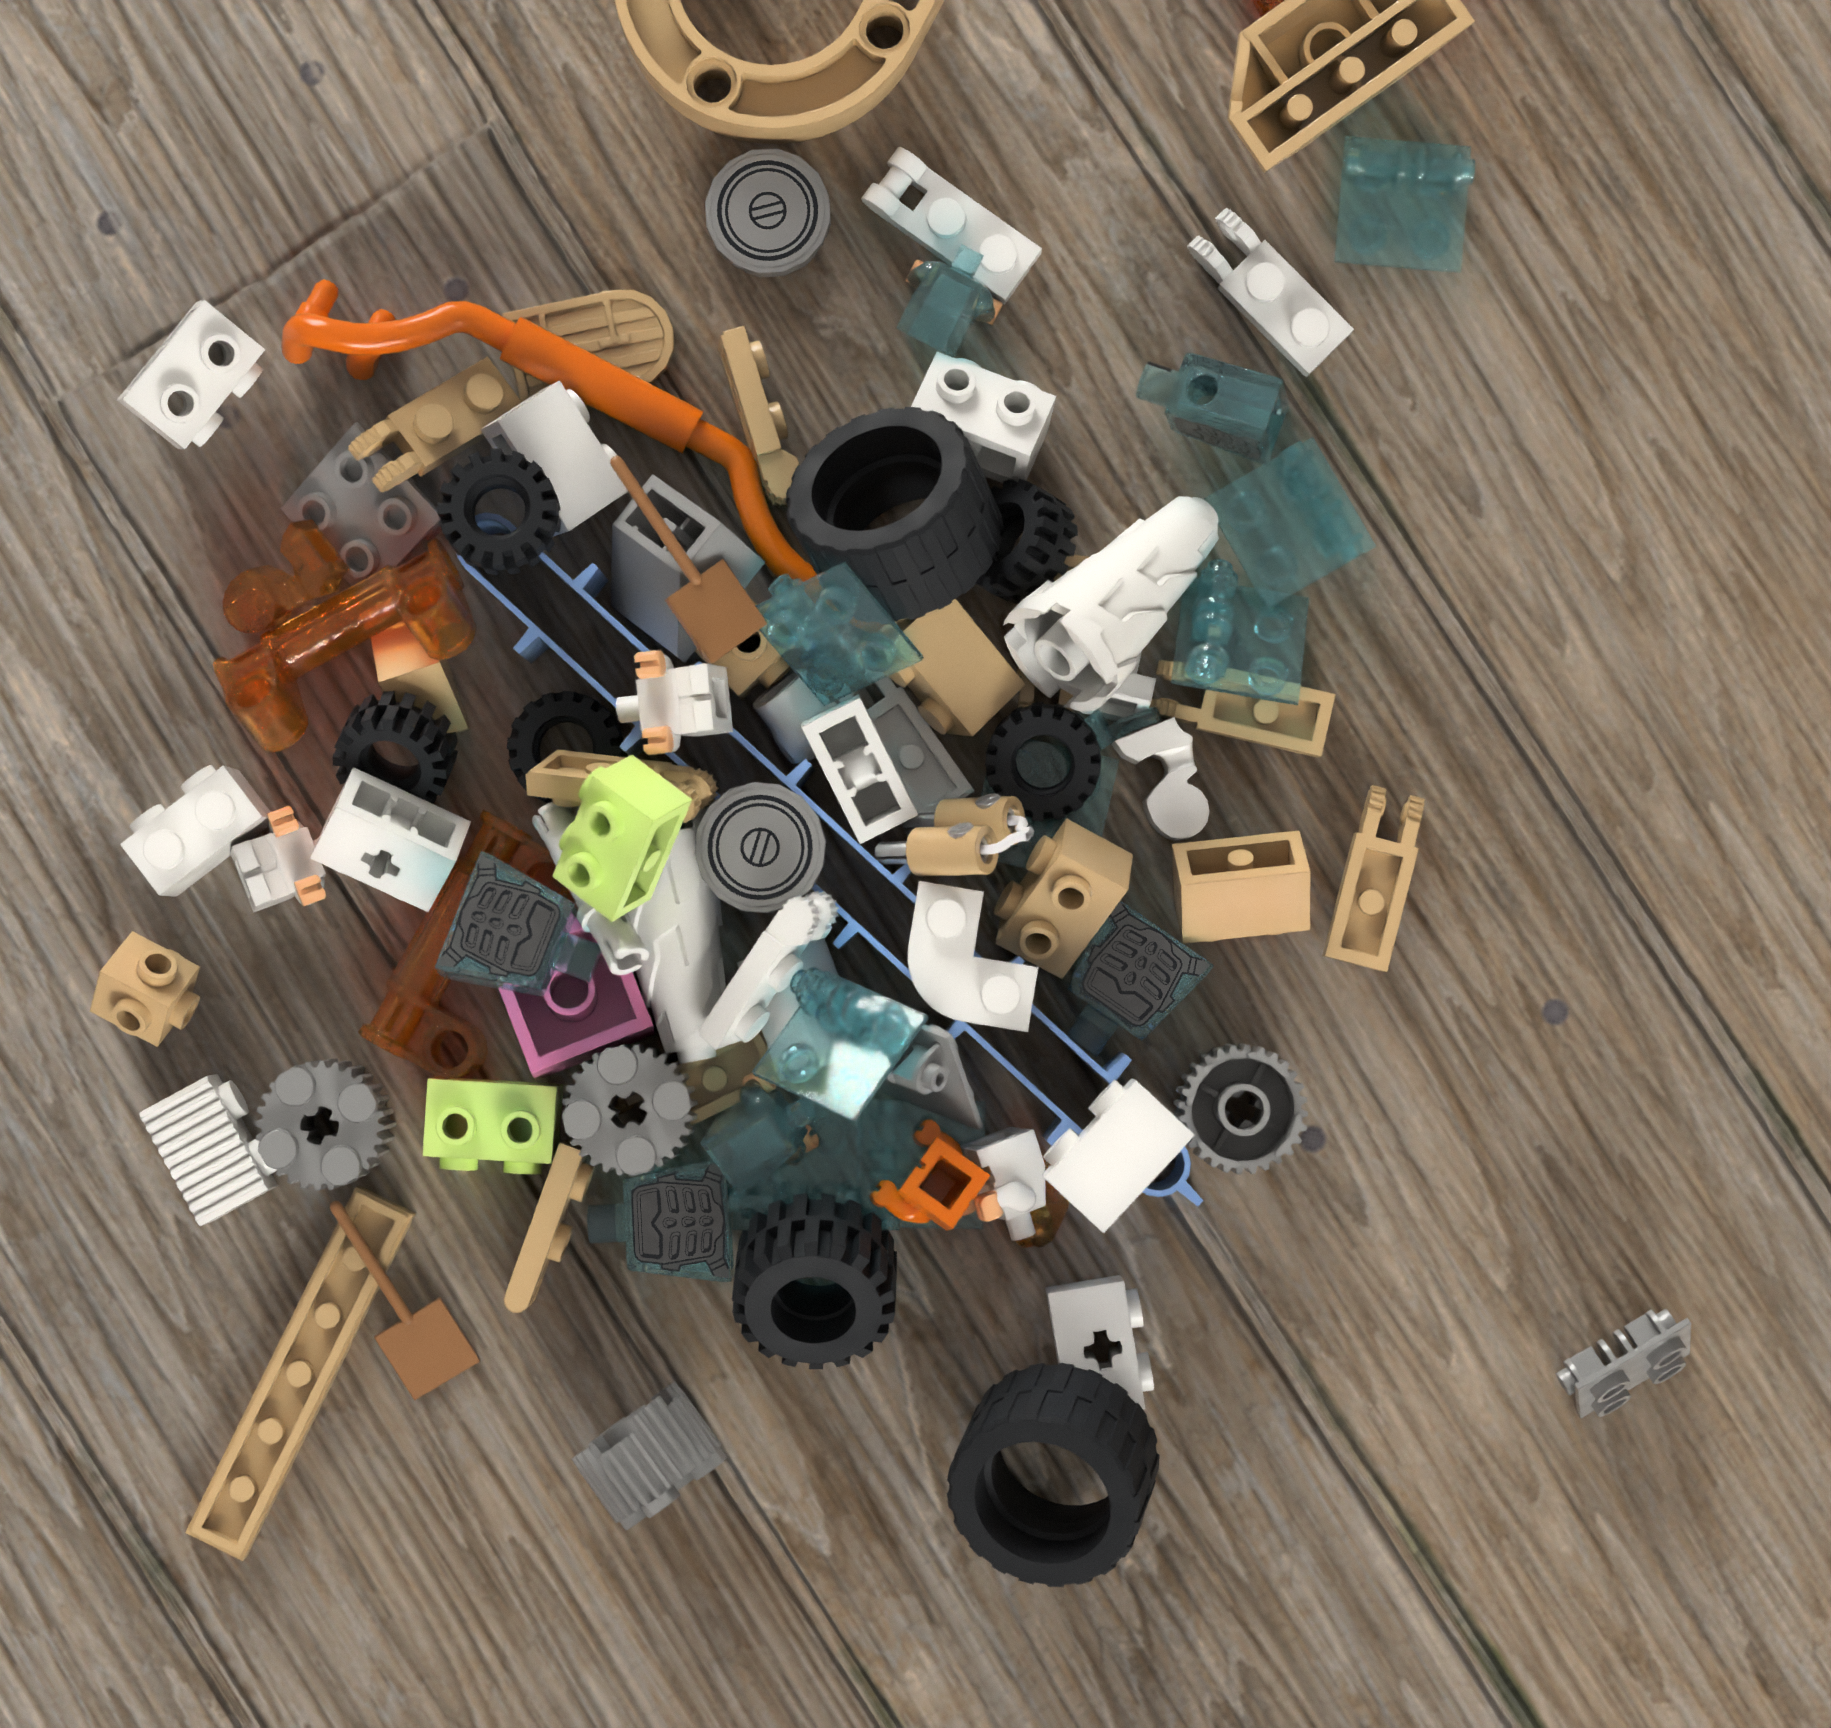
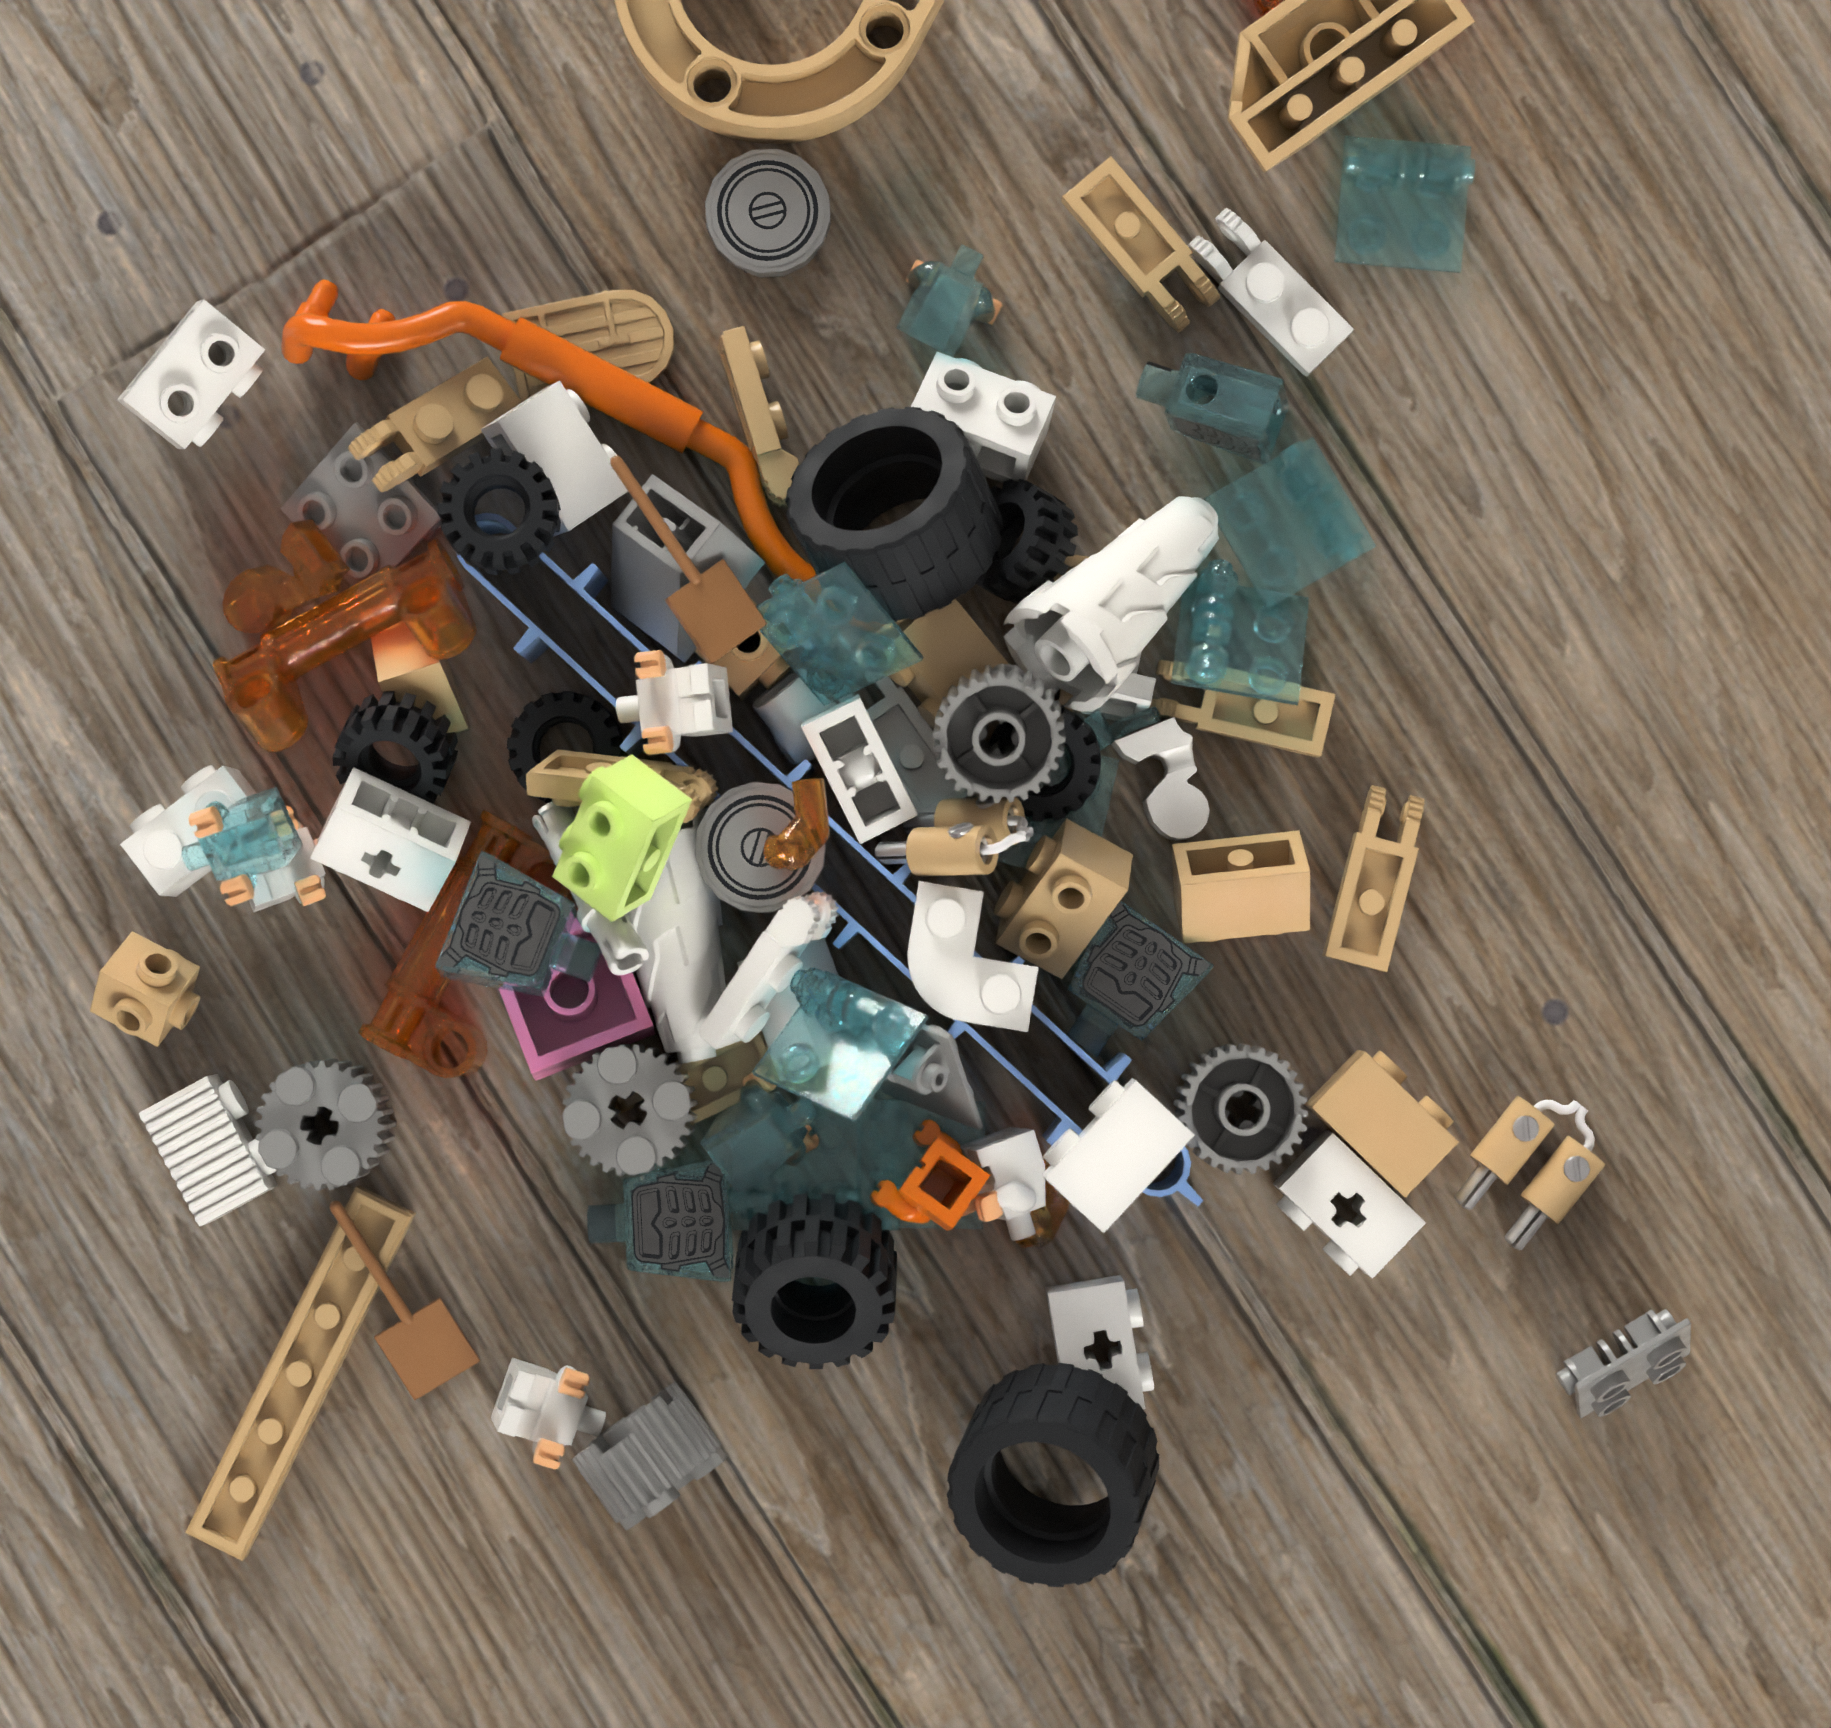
(242, 842): none -> clear light blue piece
(492, 1122): yellowish green brick -> none
(545, 1409): none -> white piece
(547, 1233): tan hinge -> none
(805, 833): none -> clear orange arm
(949, 219): white plate -> none
(996, 770): none -> light grey brick
(1137, 239): none -> tan hinge
(1382, 1219): none -> white brick
(1383, 1121): none -> tan brick
(1555, 1185): none -> tan piece

